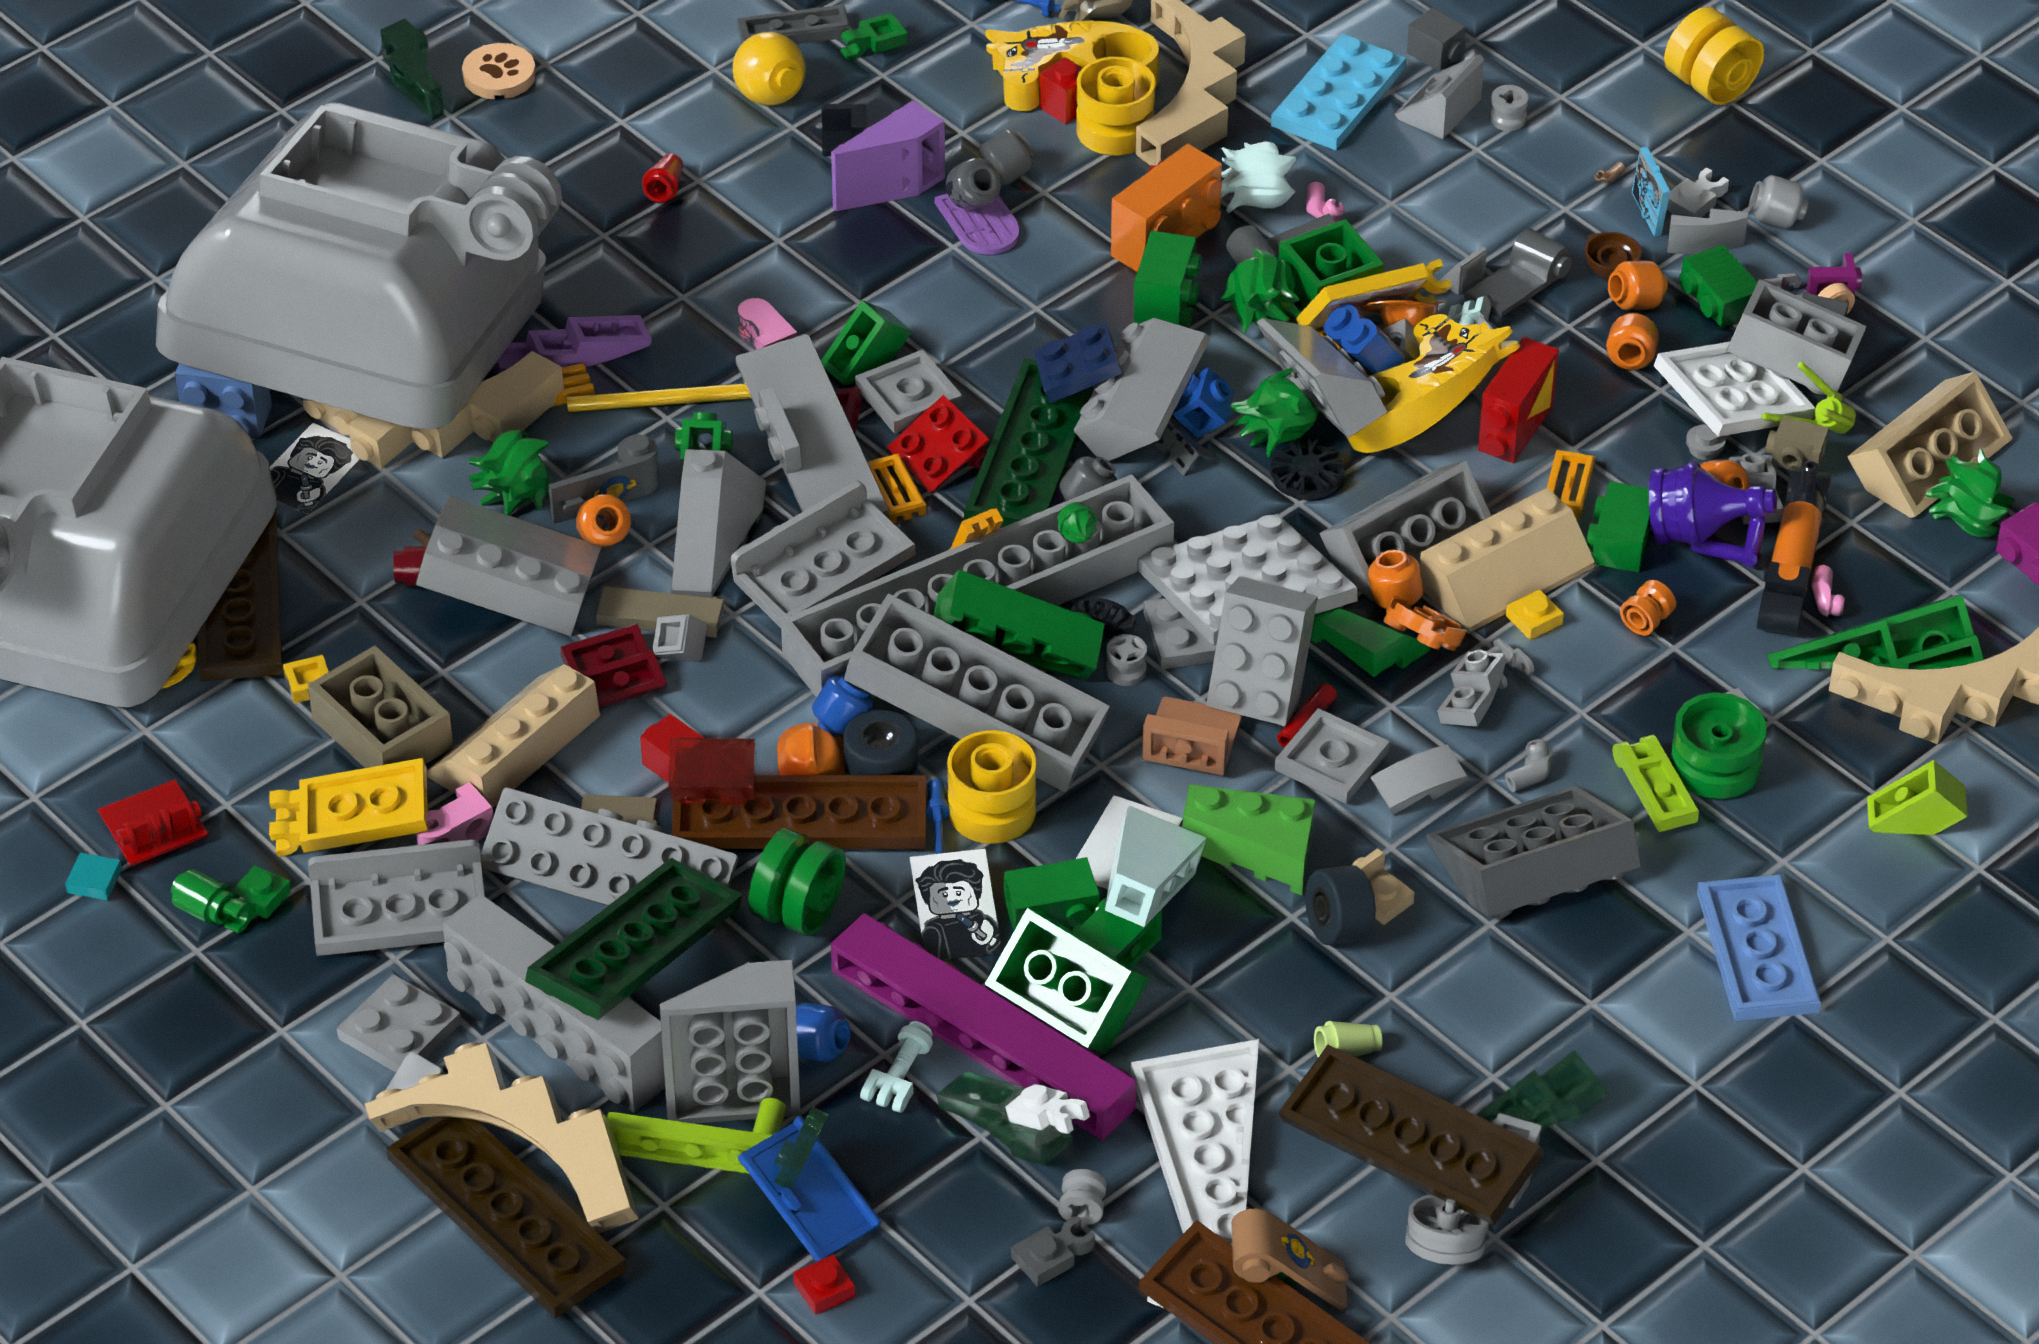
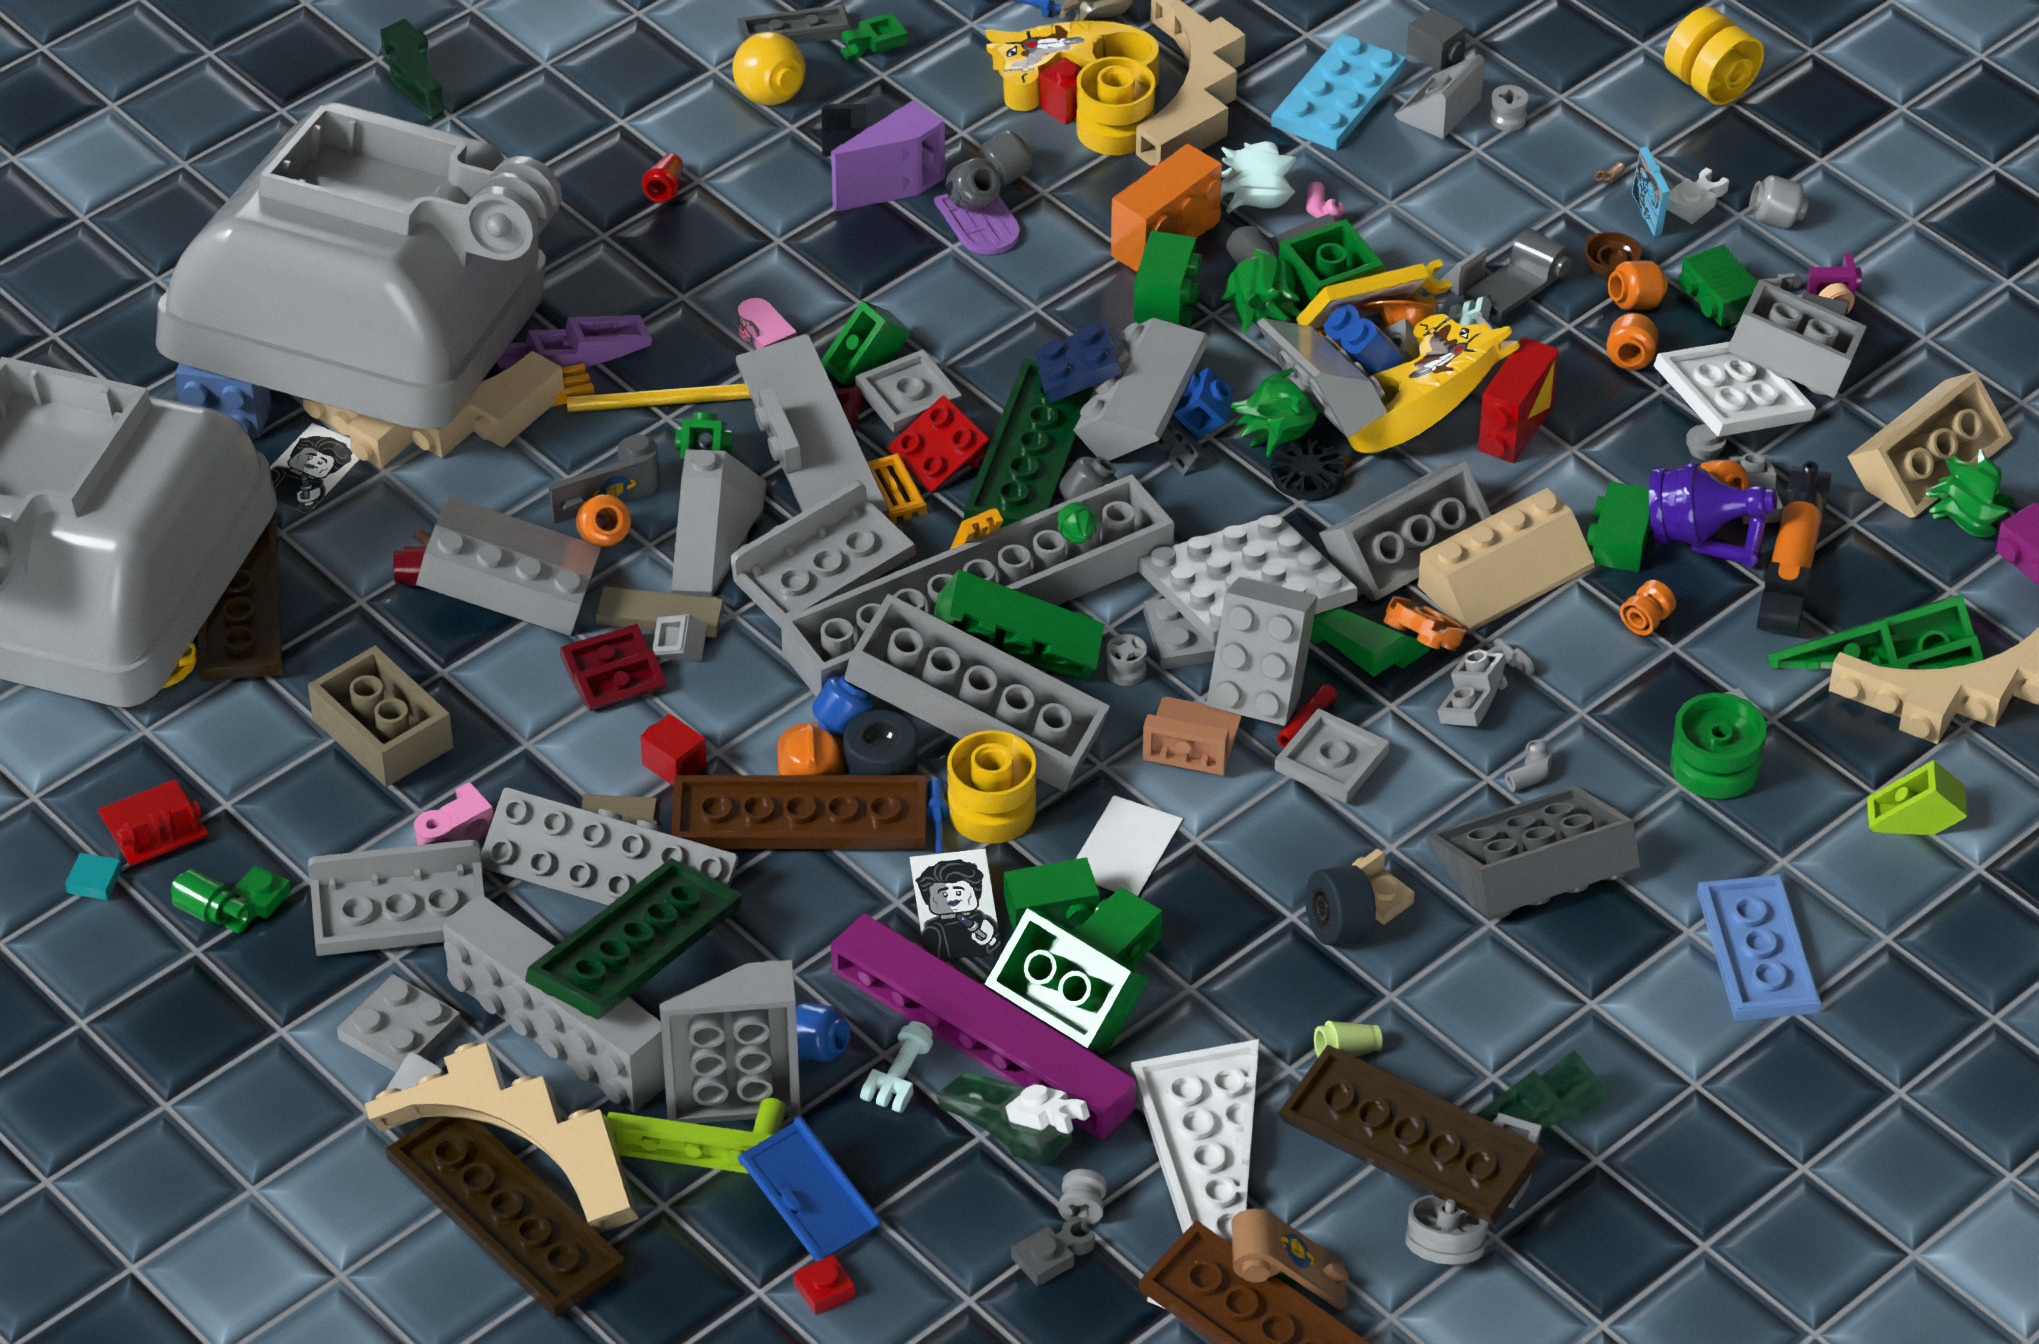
(301, 673): yellow plate -> none
(351, 807): yellow tile -> none
(498, 70): light nougat tile -> none
(512, 471): green hair -> none
(521, 735): tan slope -> none
(712, 770): clear red brick -> none
(794, 1155): plate -> none
(797, 882): green wheel -> none
(1112, 614): black gear -> none
(1150, 865): light aqua slope -> none
(1253, 831): bright green wedge -> none
(1395, 575): orange head -> none
(1417, 776): light grey slope -> none
(1534, 614): yellow plate -> none
(1574, 459): light orange tile -> none
(1656, 783): lime plate -> none
(1699, 234): light grey slope -> none
(1797, 443): dark tan brick -> none
(1821, 588): bright pink arm -> none
(1828, 412): lime plant -> none

